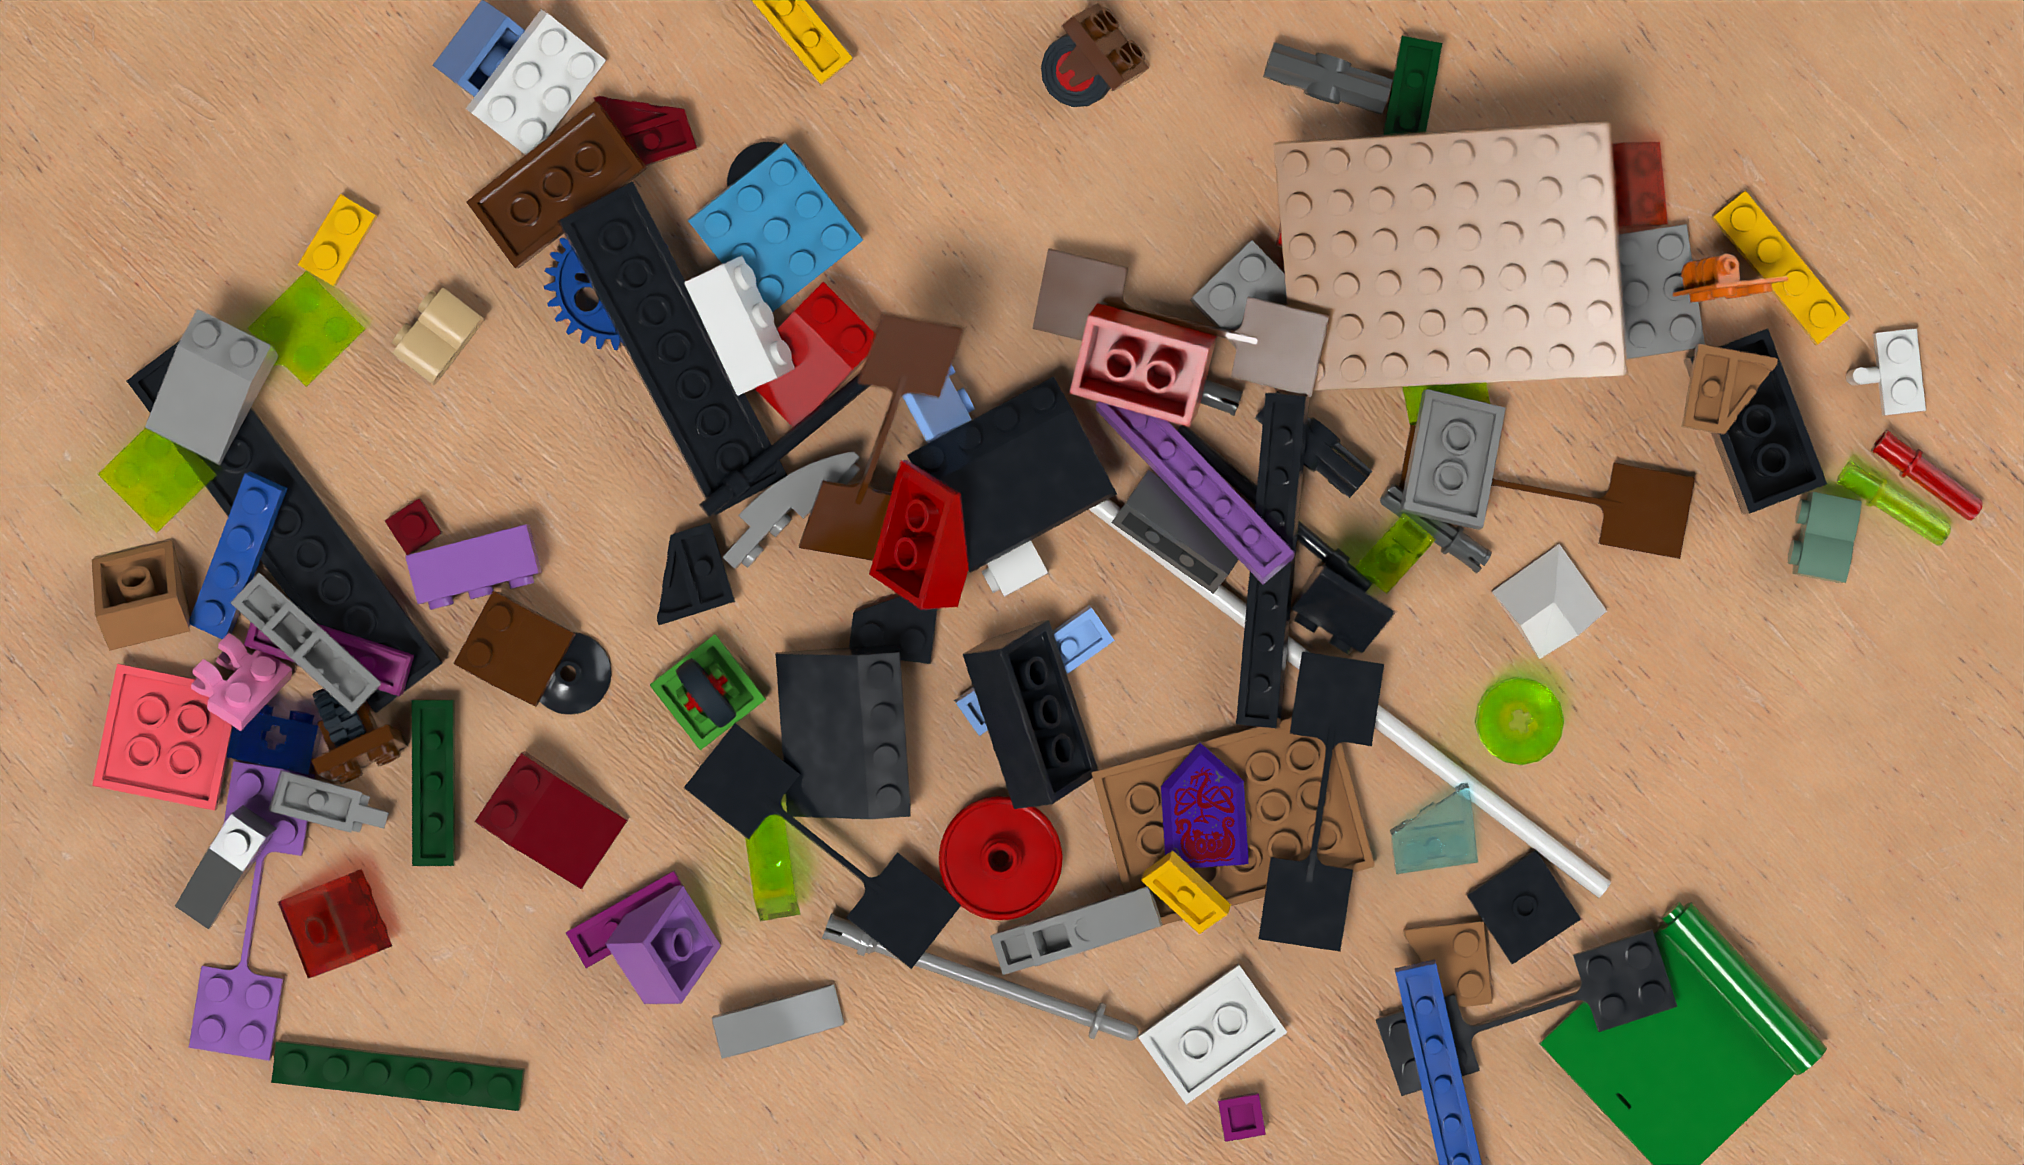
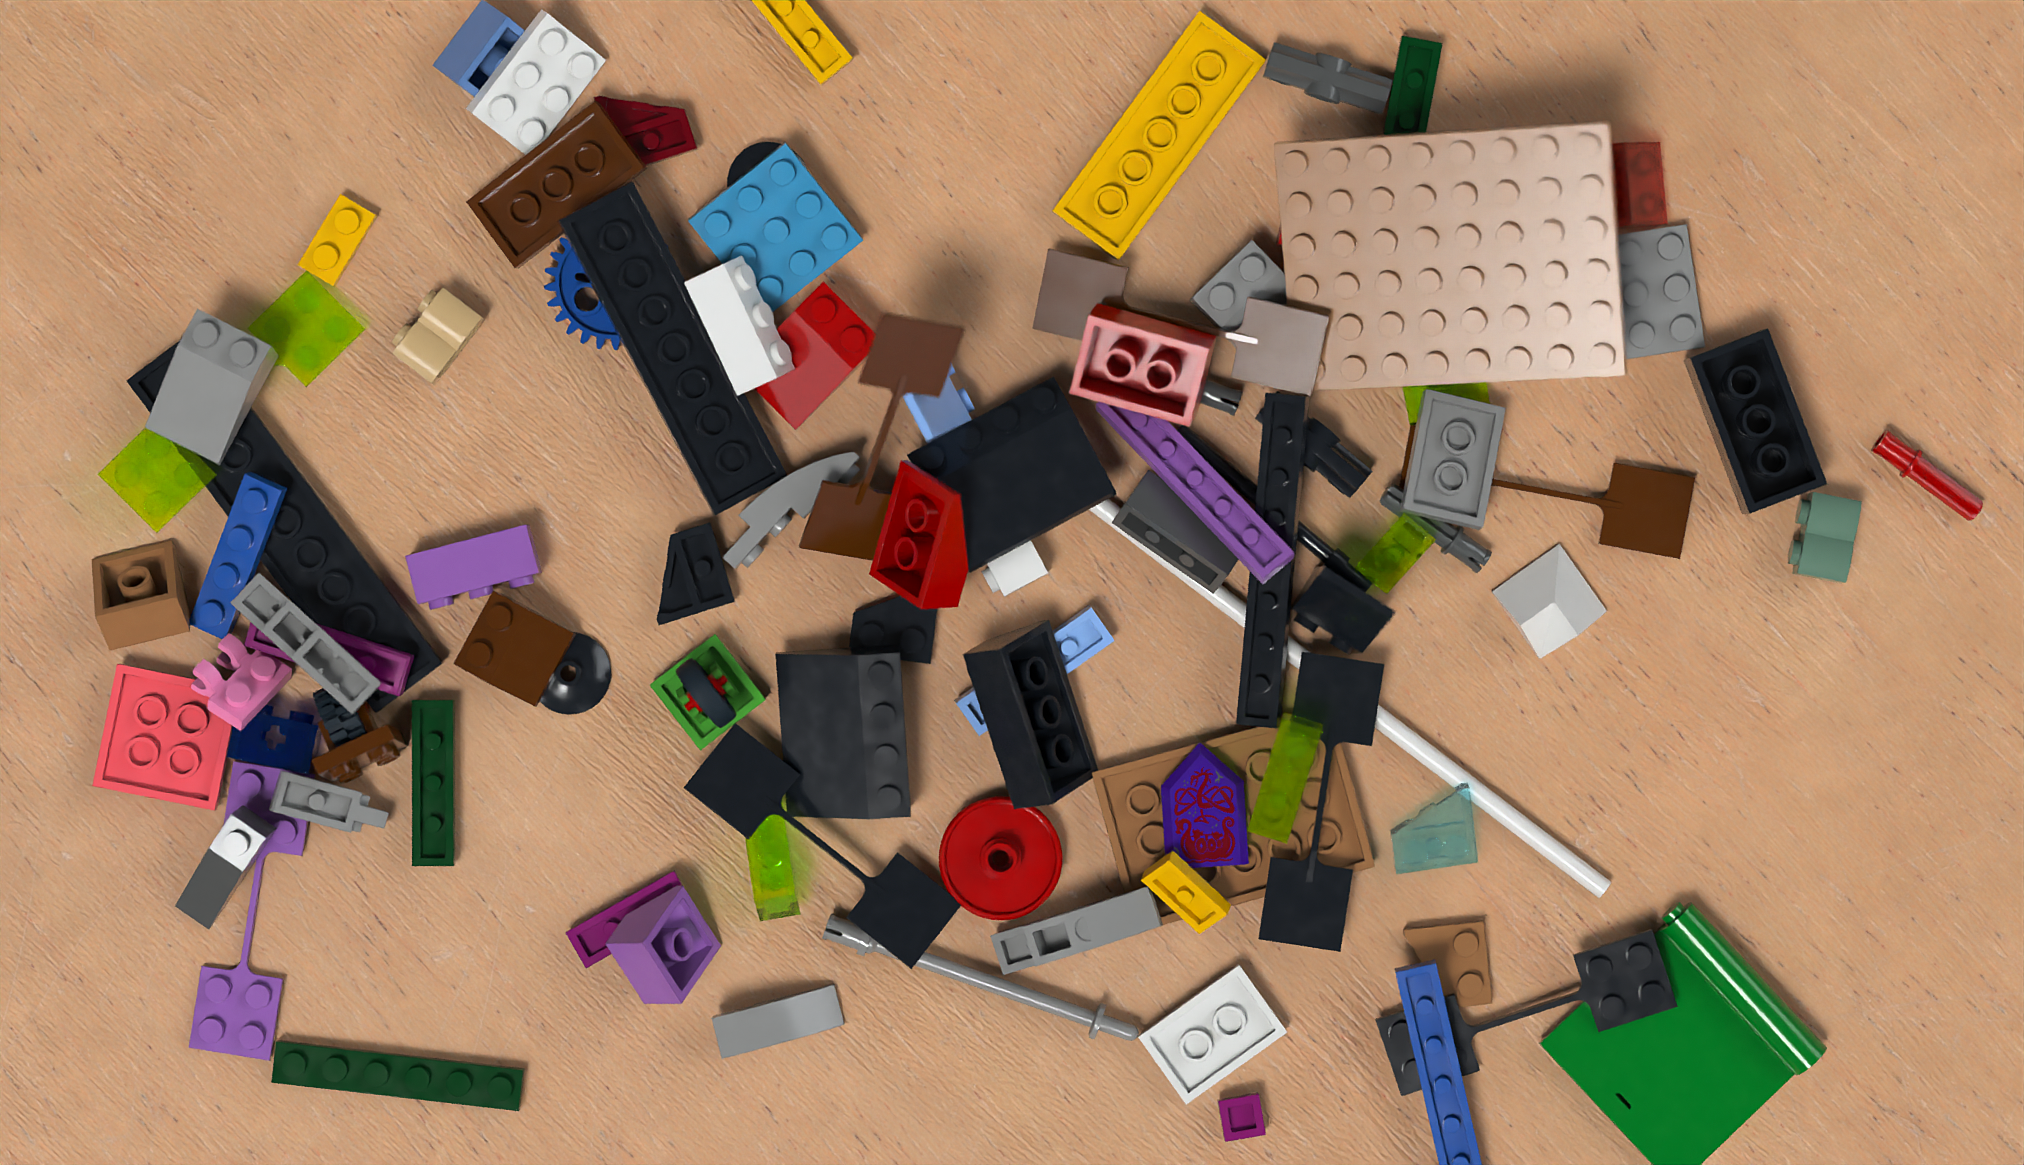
(335, 923): clear red slope -> none
(413, 526): dark red plate -> none
(551, 820): dark red slope -> none
(738, 483): black bar -> none
(1090, 59): reddish brown plate -> none
(1159, 135): none -> yellow plate
(1285, 777): none -> clear neon green slope
(1523, 906): black plate -> none
(1541, 731): clear neon green wheel -> none
(1720, 278): orange hinge -> none
(1721, 386): medium nougat wing -> none
(1773, 258): yellow plate -> none
(1890, 501): clear neon green axle -> none
(1896, 372): white plate -> none

